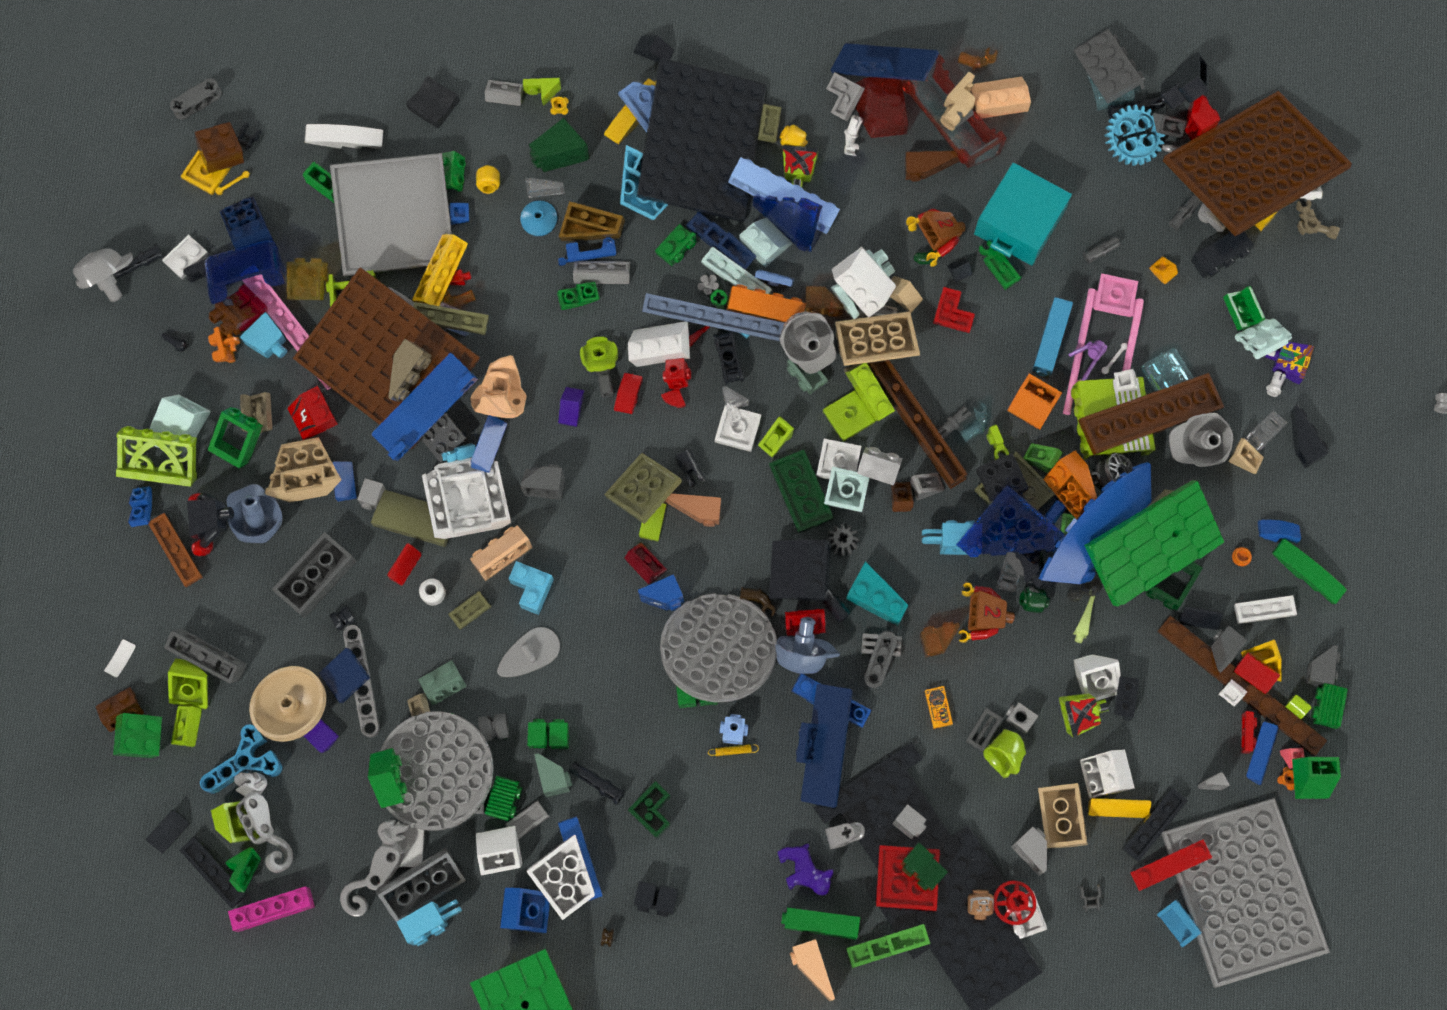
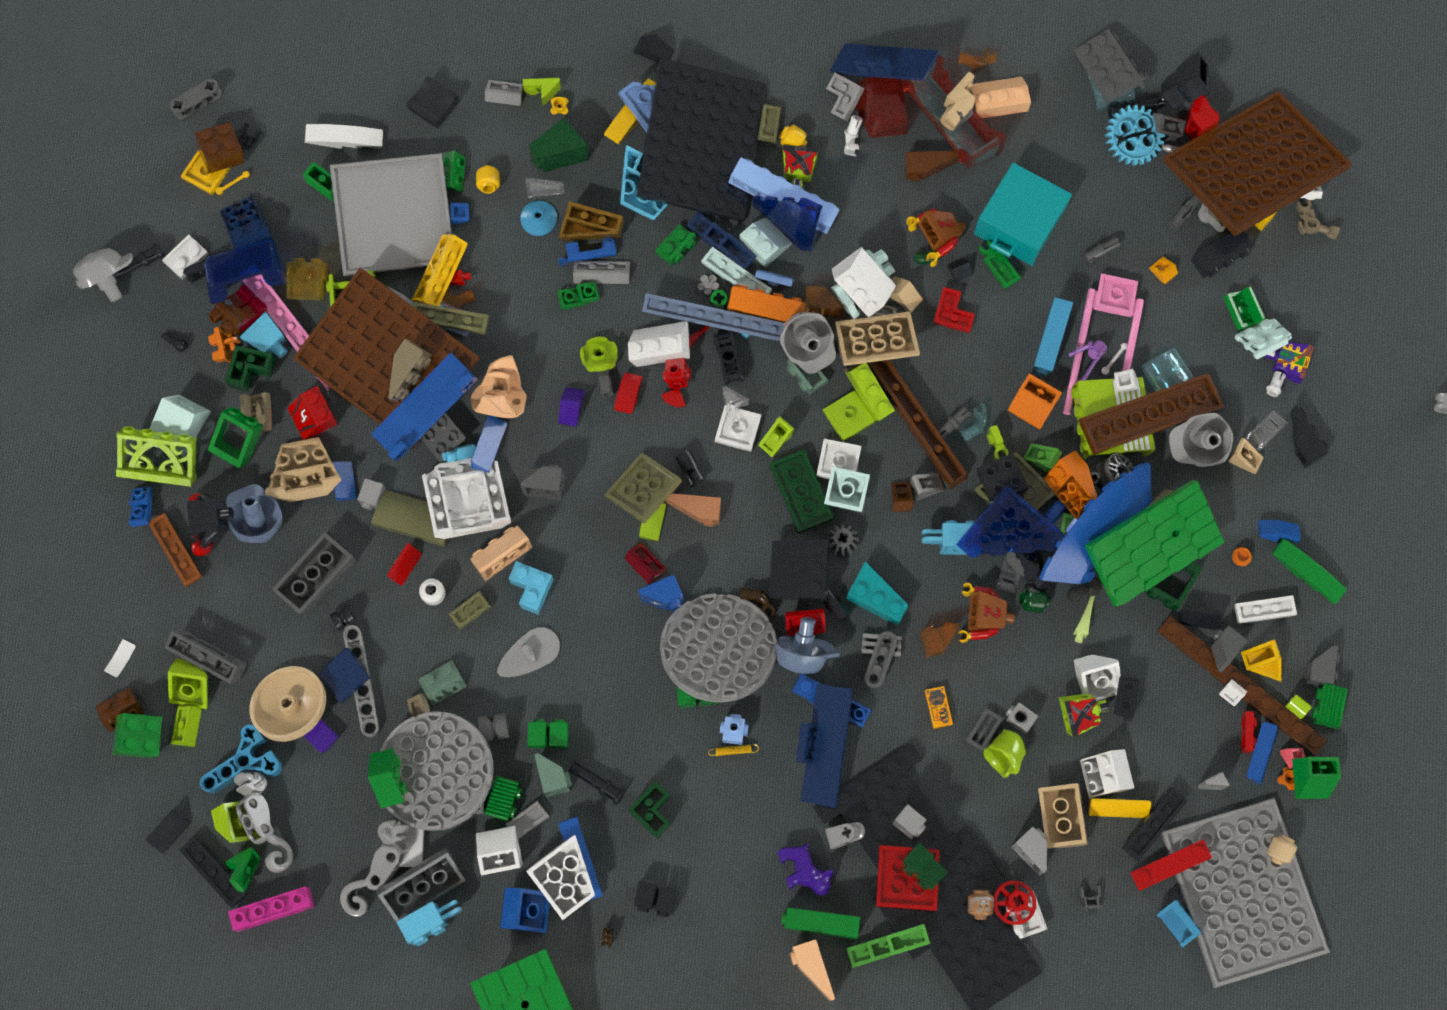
(246, 363): none -> dark green brick
(879, 465): light grey slope -> none
(1256, 673): red slope -> none
(1282, 849): none -> tan head

